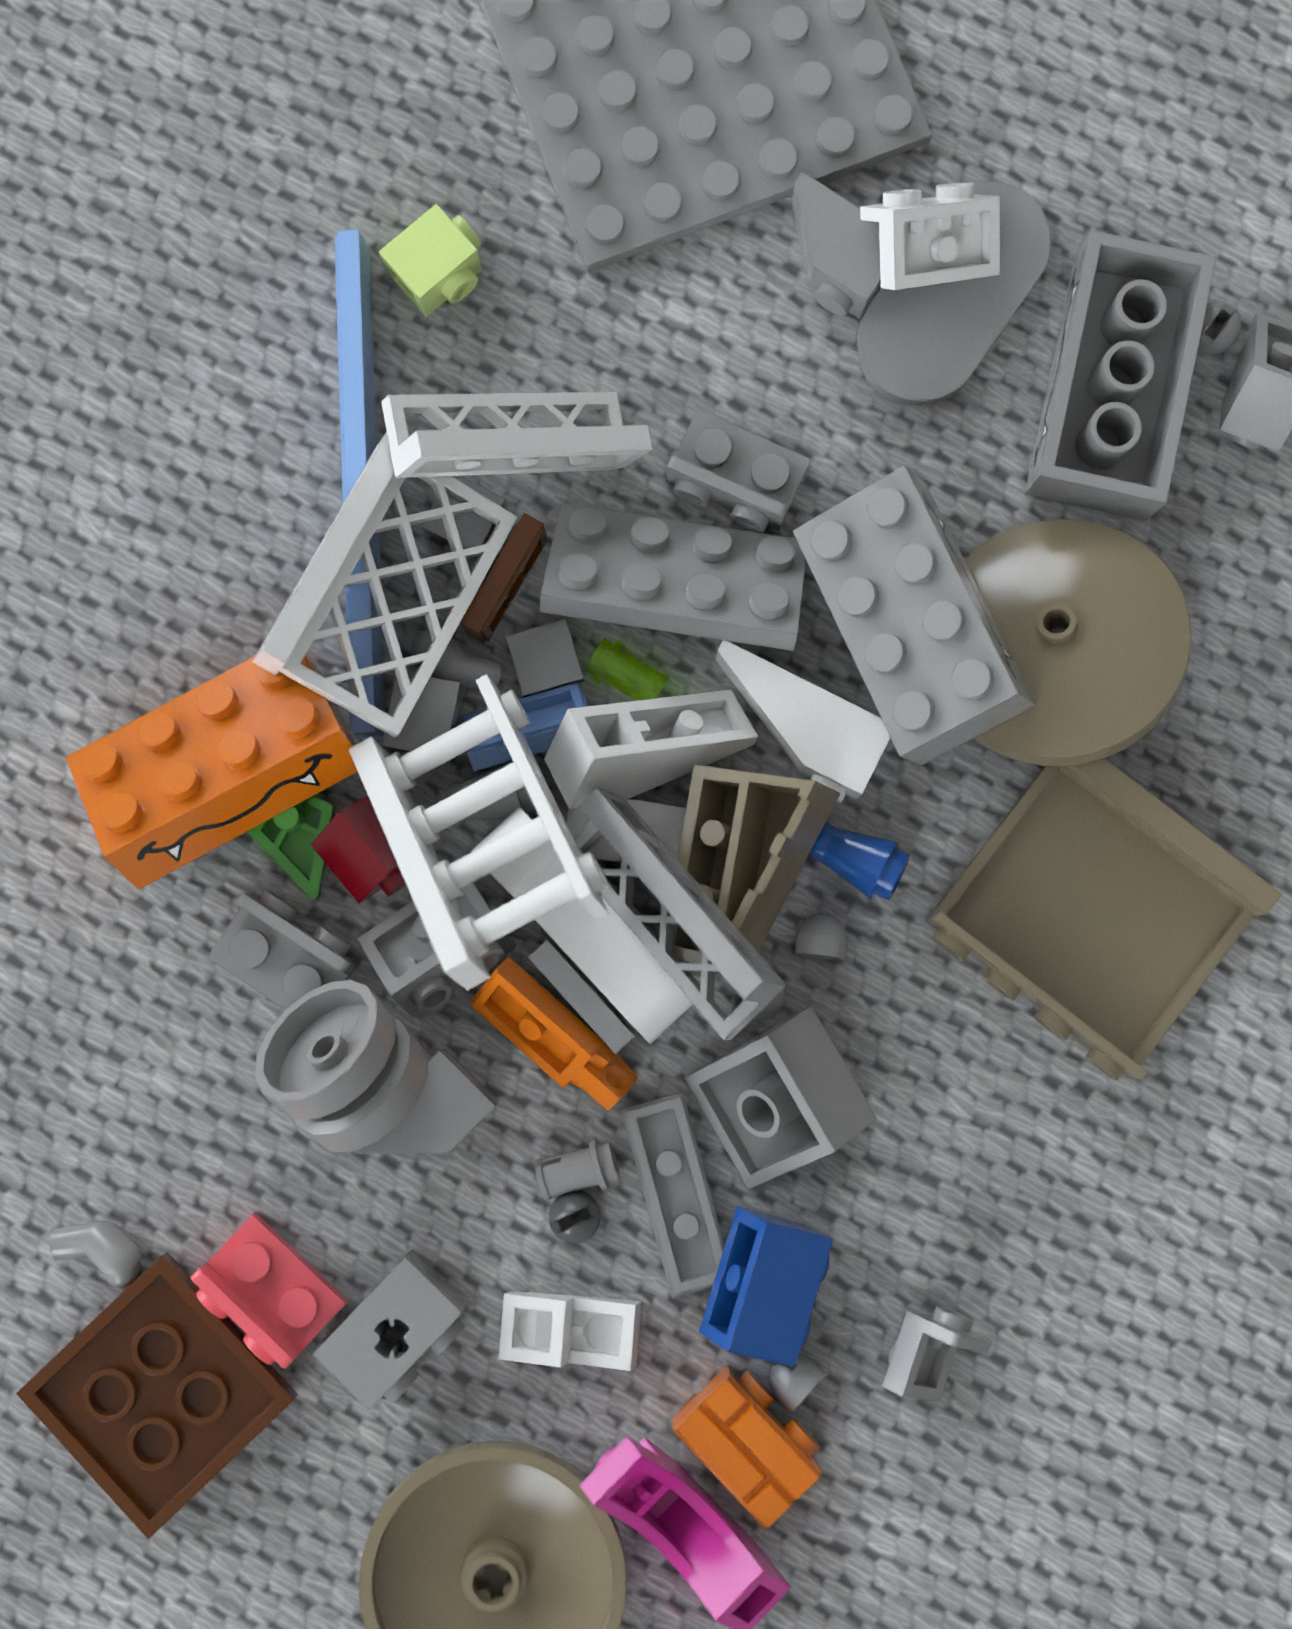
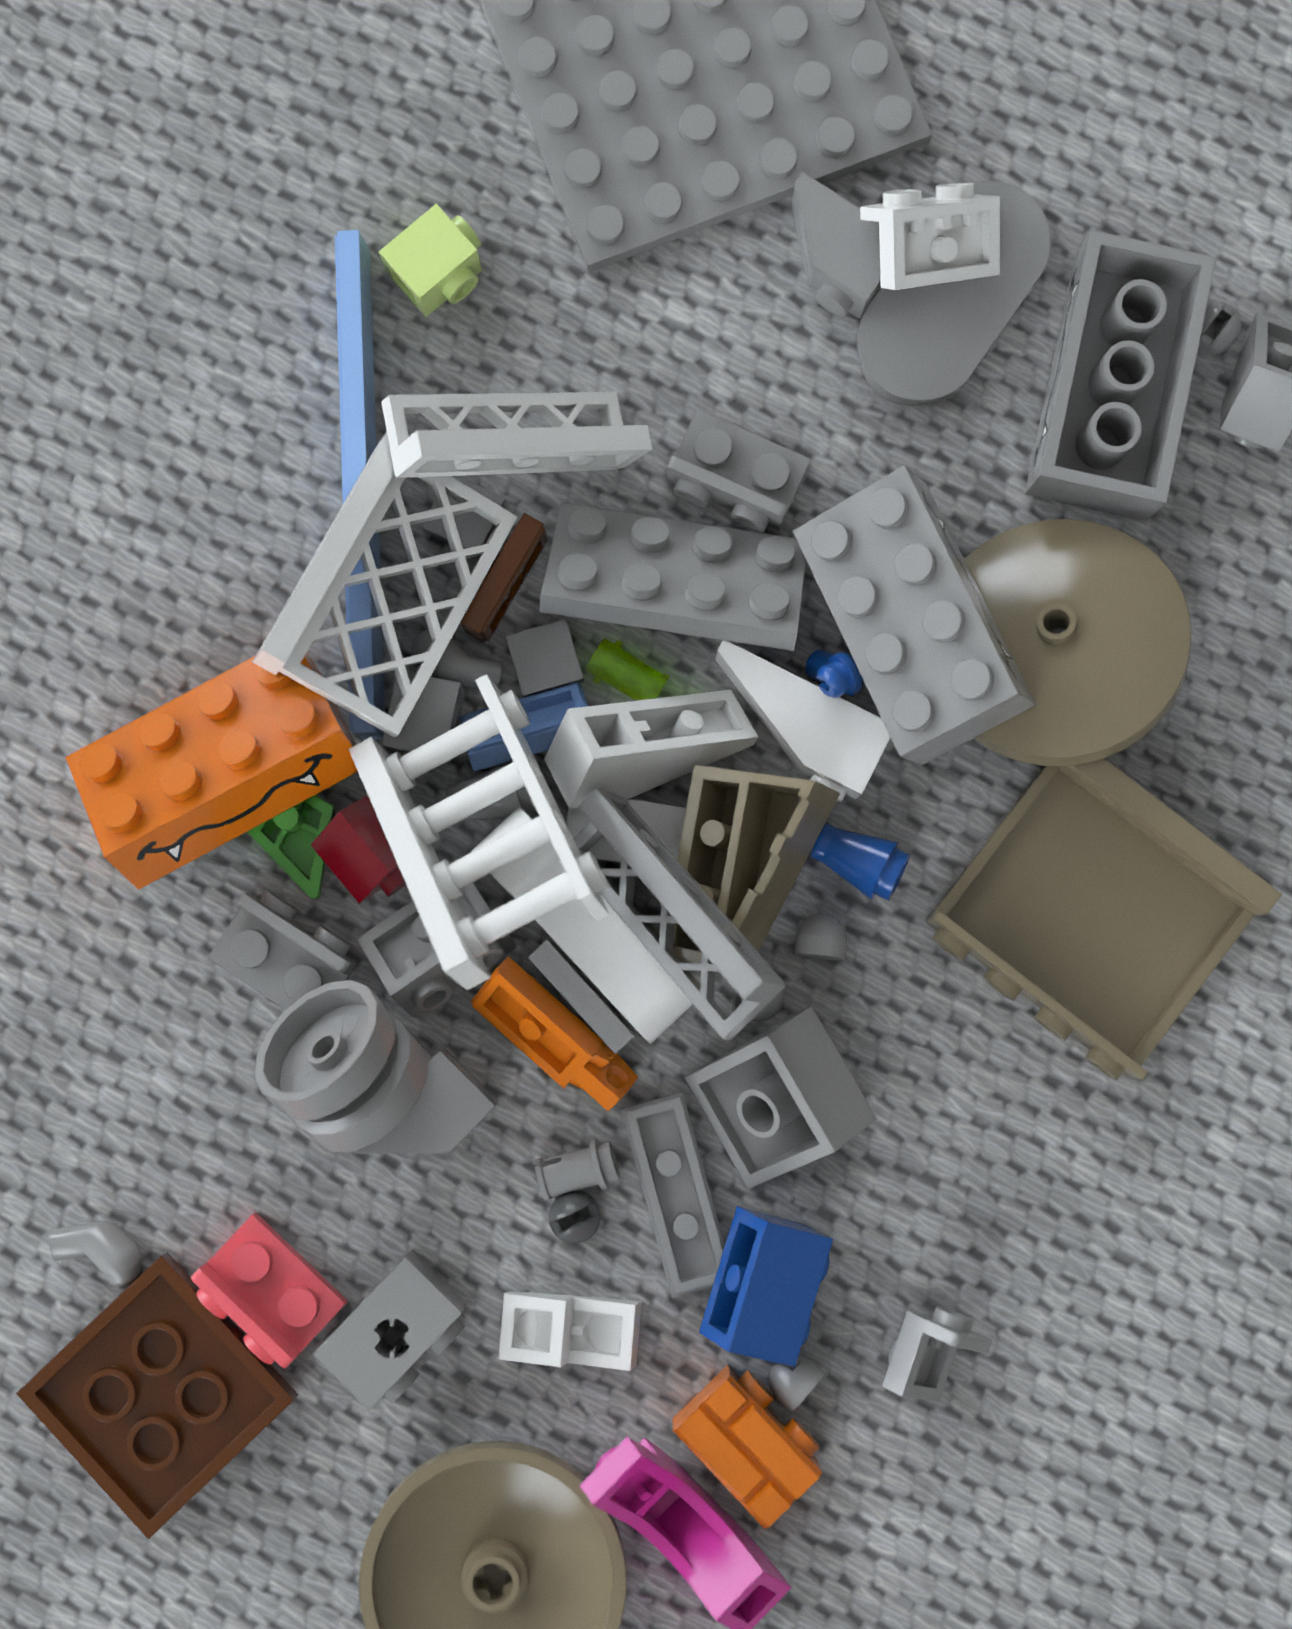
(835, 673): none -> blue arm

